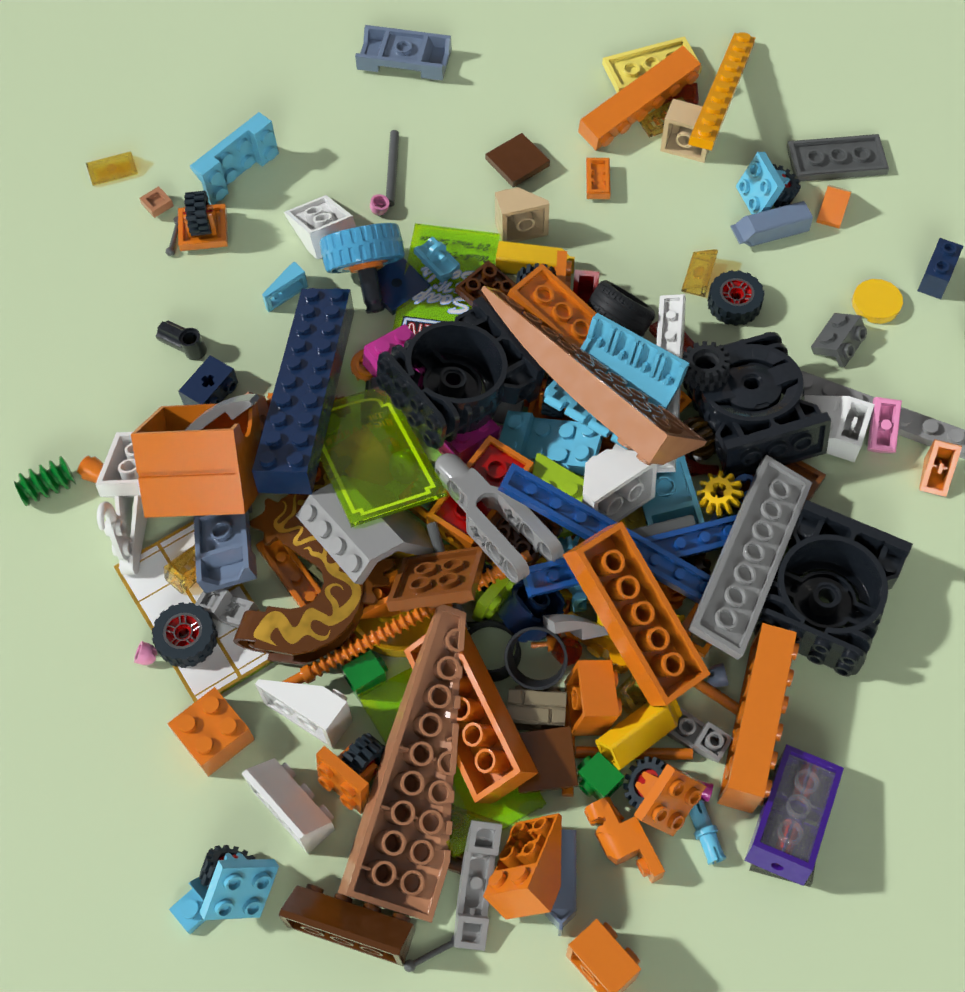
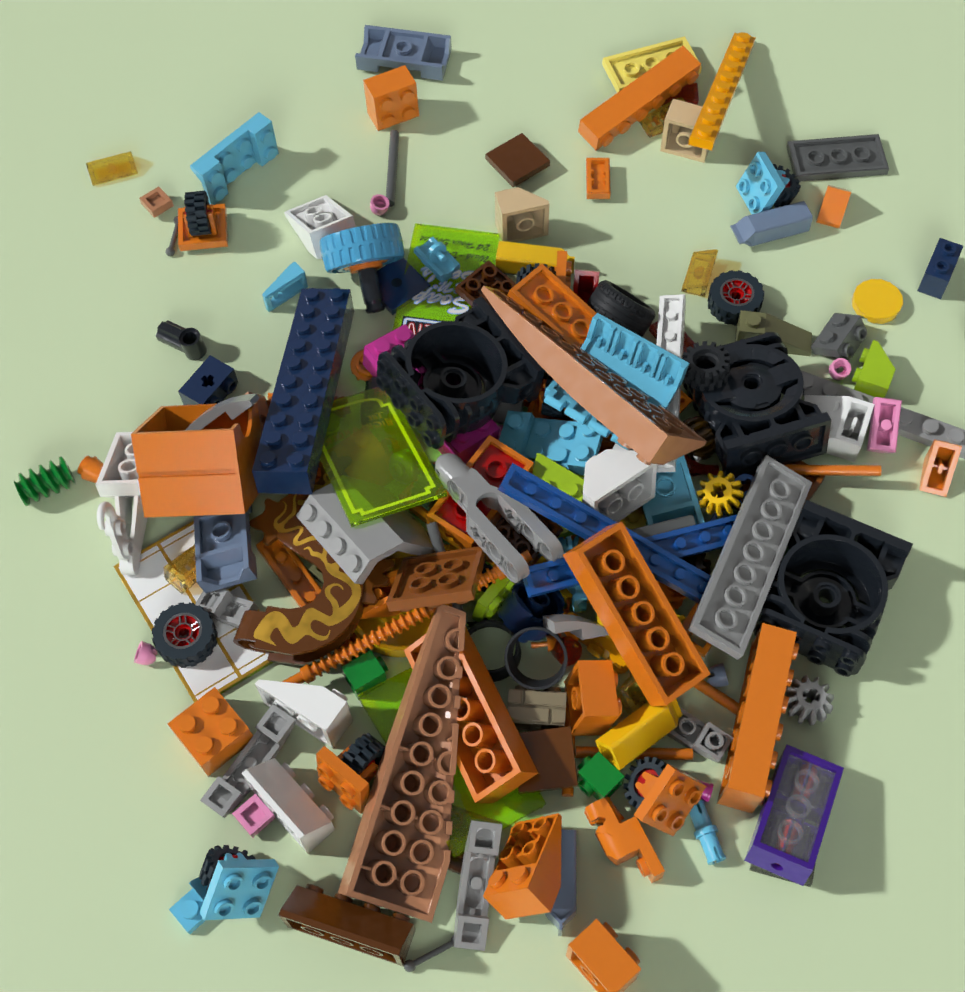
(253, 815): none -> bright pink plate
(264, 745): none -> light grey slope
(391, 97): none -> orange brick
(756, 323): none -> olive slope
(811, 711): none -> light grey gear
(835, 365): none -> bright pink hinge
(837, 470): none -> orange bar
(875, 373): none -> lime slope

